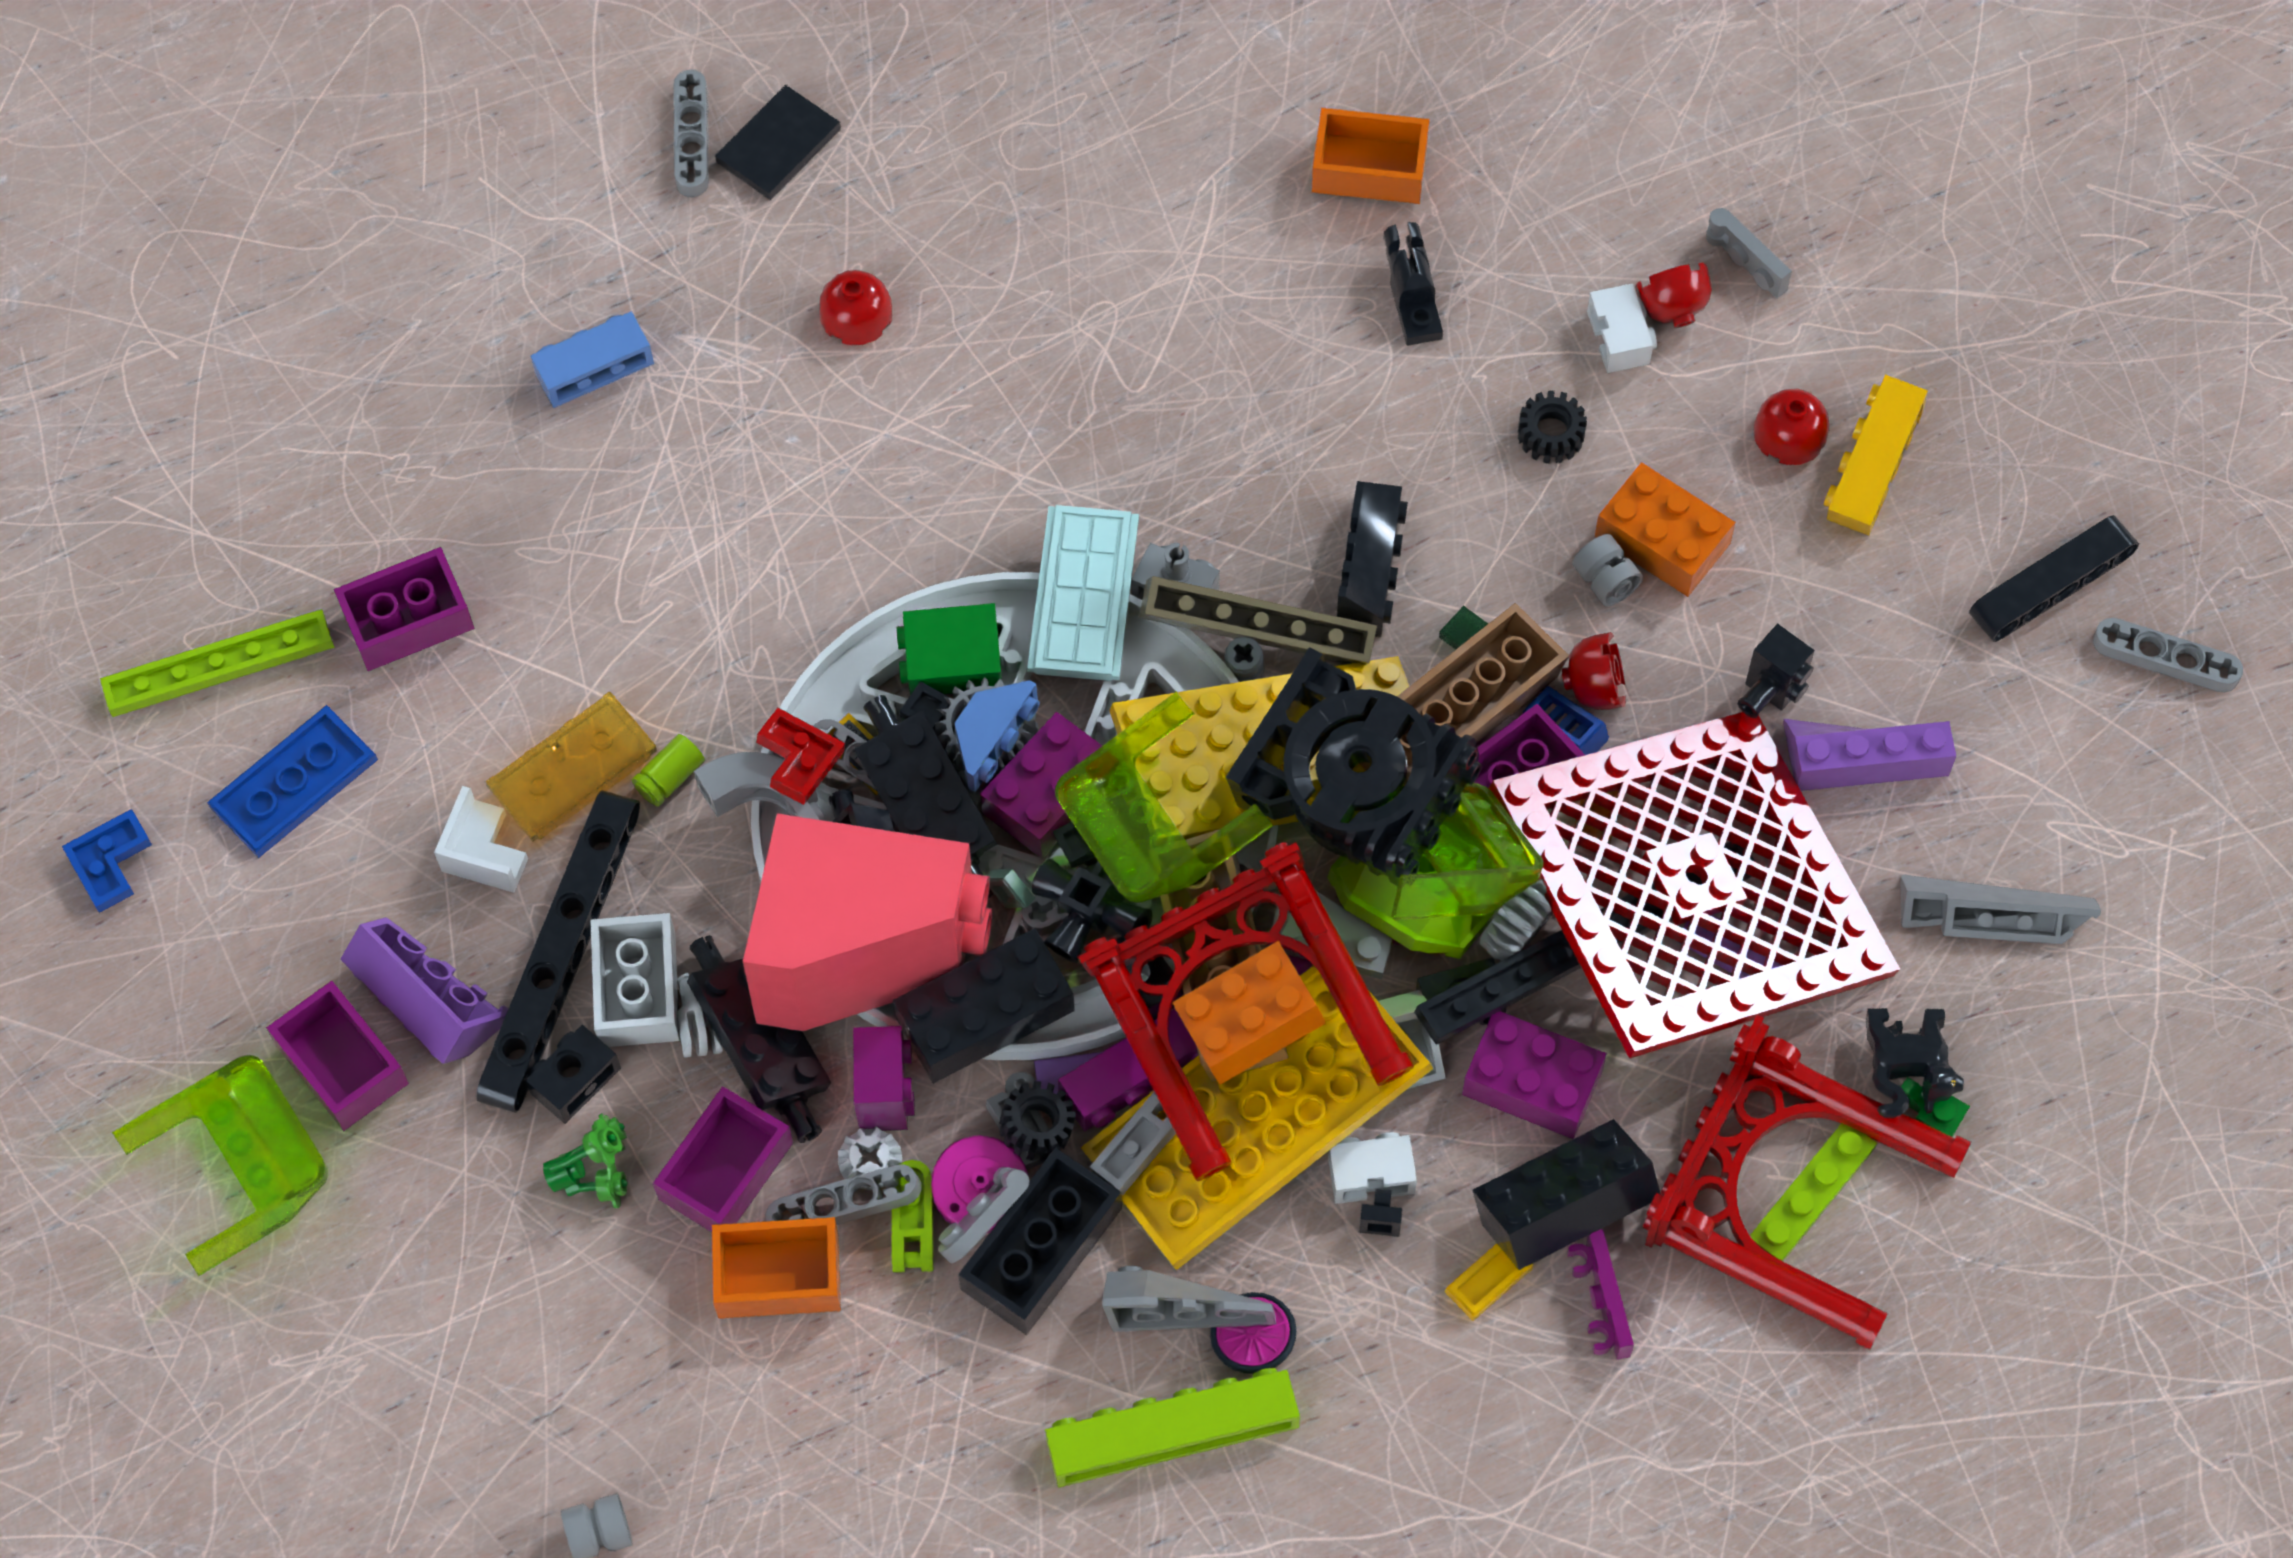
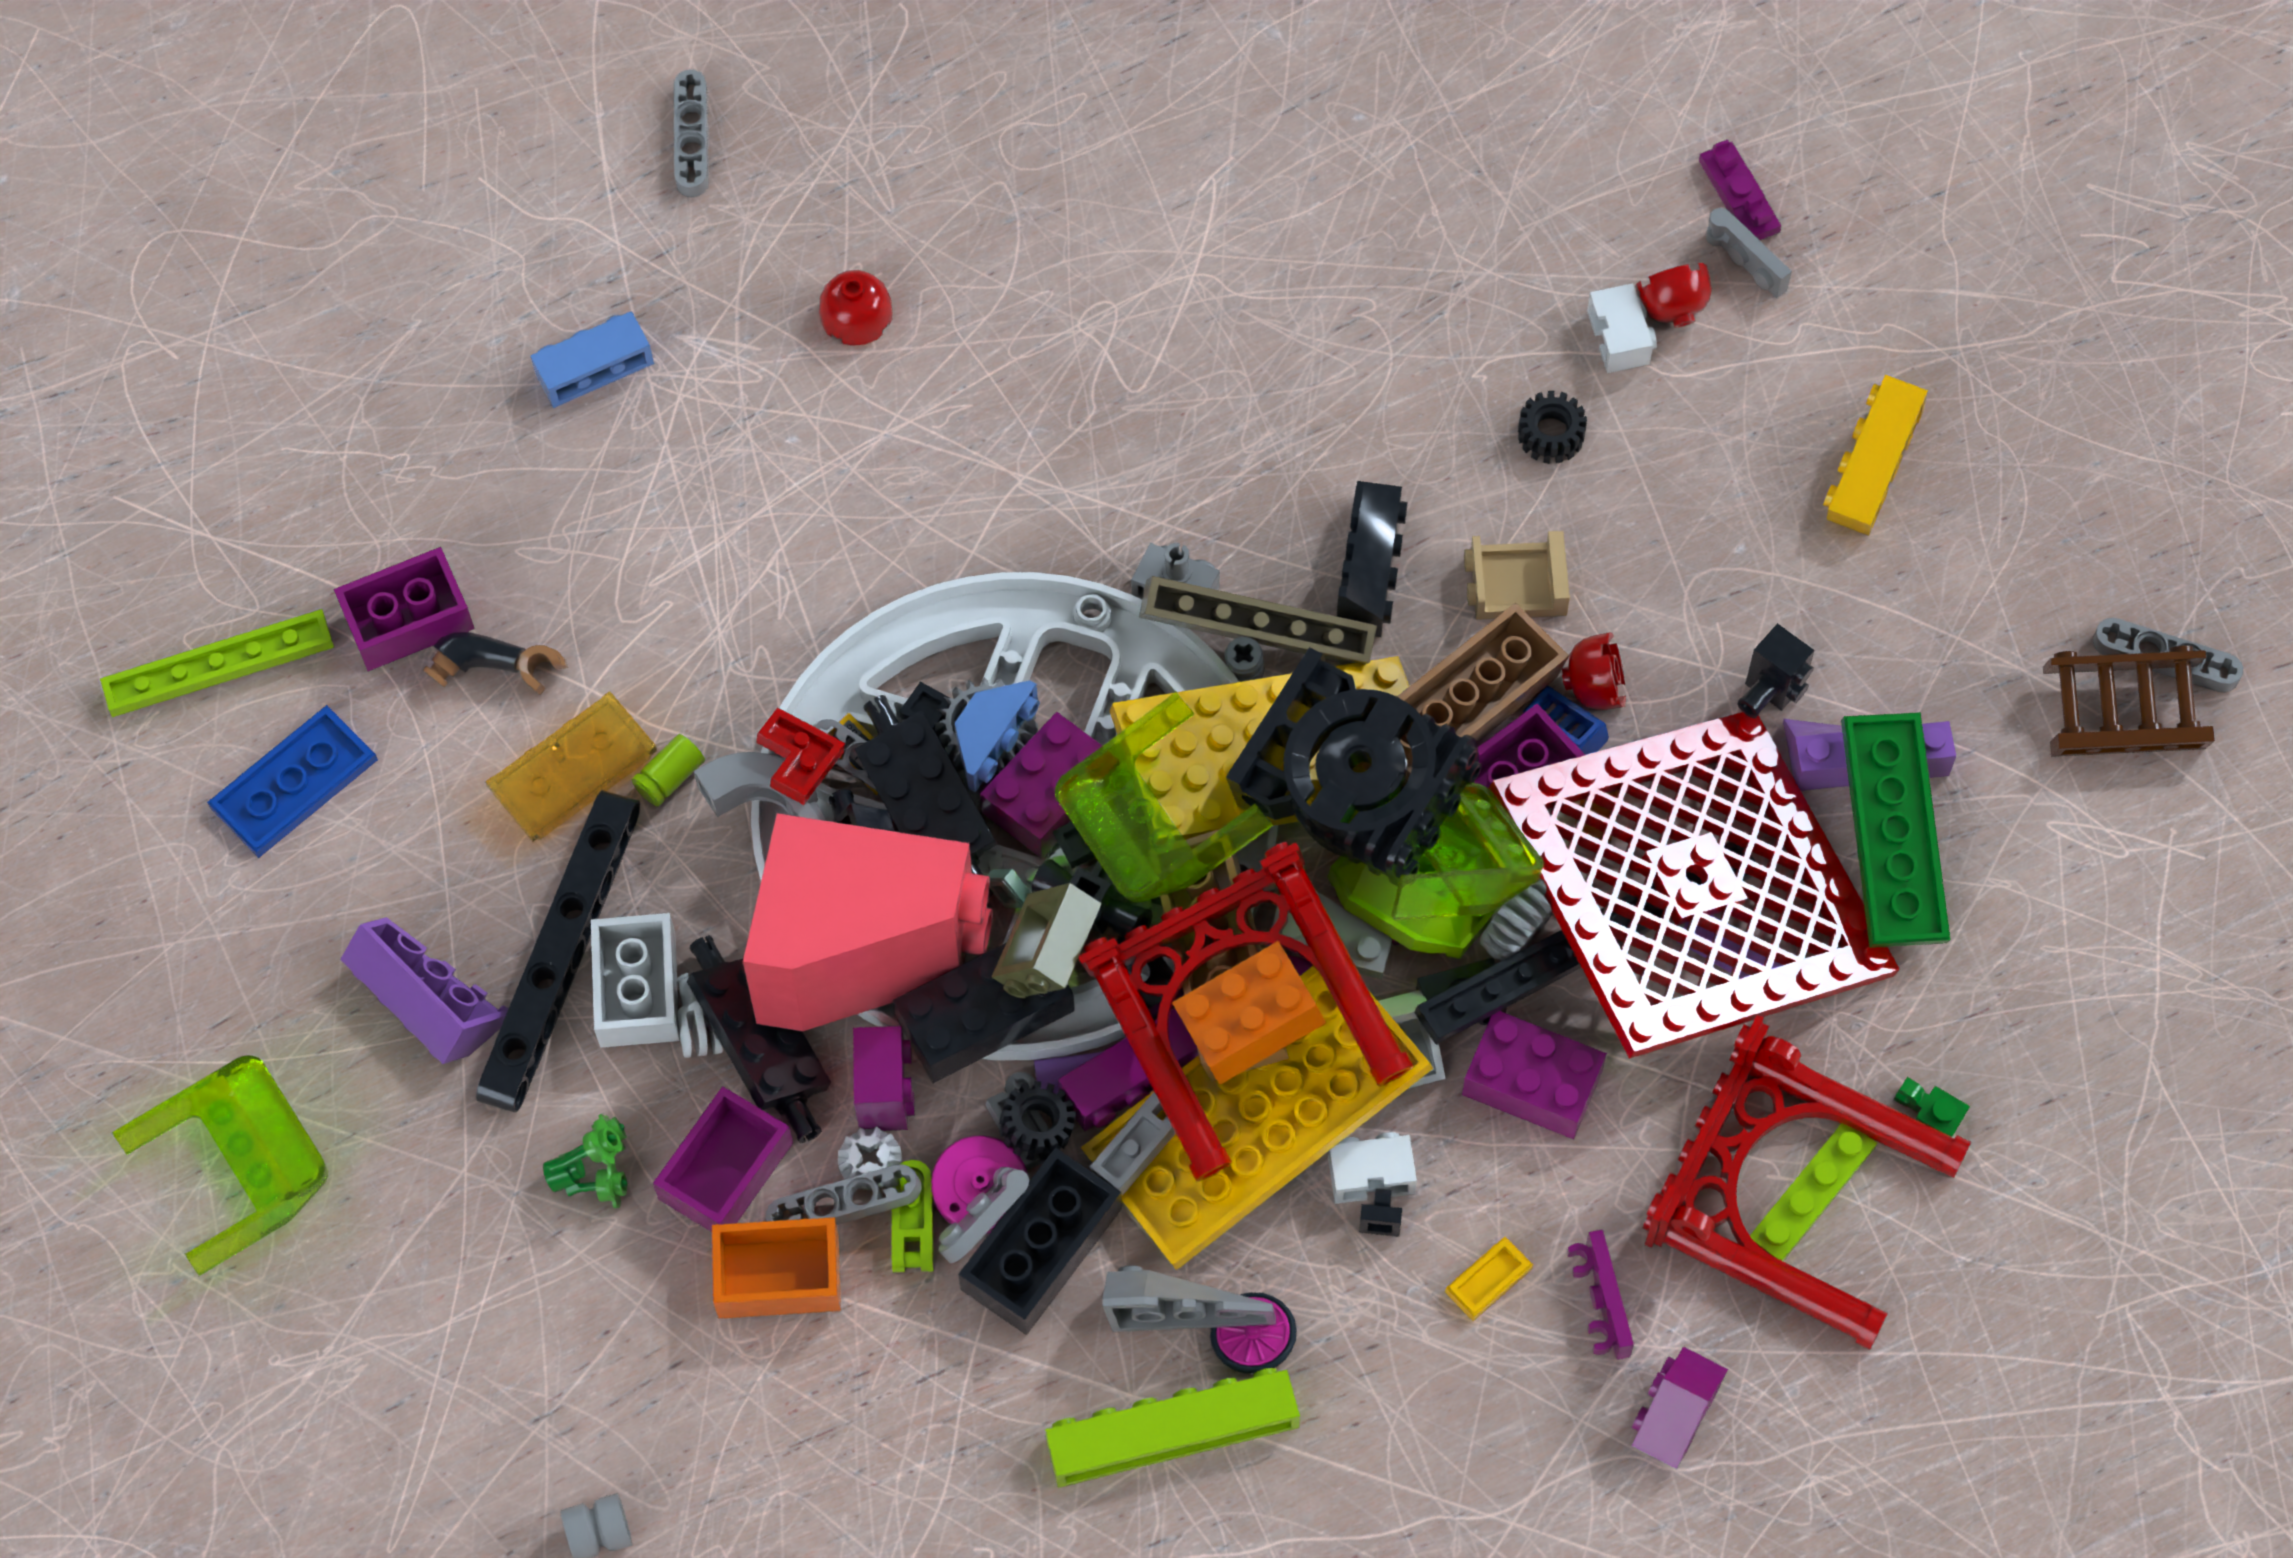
(97, 858): blue plate -> none
(337, 1055): magenta piece -> none
(469, 845): white panel -> none
(474, 650): none -> piece
(569, 1094): black brick -> none
(778, 142): black tile -> none
(949, 647): green brick -> none
(1046, 941): none -> olive window
(1083, 593): light aqua piece -> none
(1370, 155): orange piece -> none
(1412, 286): black plate -> none
(1461, 627): clear green tile -> none
(1519, 574): none -> tan panel
(1566, 1194): black brick -> none
(1610, 573): light grey wheel -> none
(1665, 529): orange piece -> none
(1680, 1401): none -> brick
(1739, 189): none -> magenta plate
(1792, 426): red cylinder -> none
(1895, 830): none -> green tile
(1910, 1055): black animal -> none
(1993, 911): light grey wedge -> none
(2053, 578): black beam -> none
(2111, 736): none -> reddish brown fence

